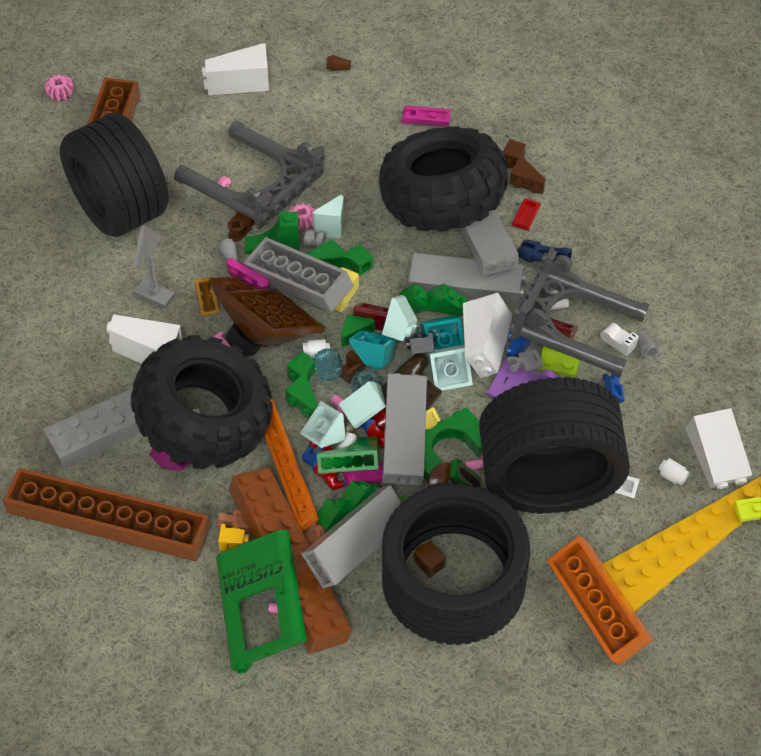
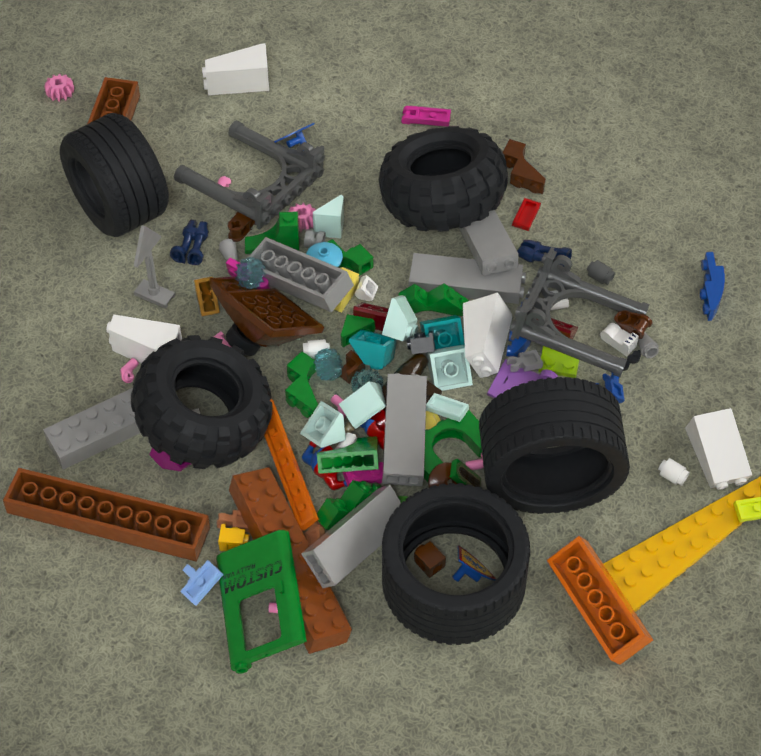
(127, 370): none -> bright pink arm
(190, 234): none -> dark blue piece
(200, 581): none -> light blue hinge
(250, 273): none -> clear light blue gear
(298, 139): none -> blue shield
(331, 255): none -> medium azure dish
(337, 63): reddish brown cone -> none
(366, 289): none -> white brick
(447, 407): none -> light aqua tile
(471, 567): none -> shield
(600, 272): none -> dark grey brick
(629, 487): white slope -> none
(633, 322): none -> reddish brown piece
(633, 358): none -> black piece
(713, 285): none -> blue slope

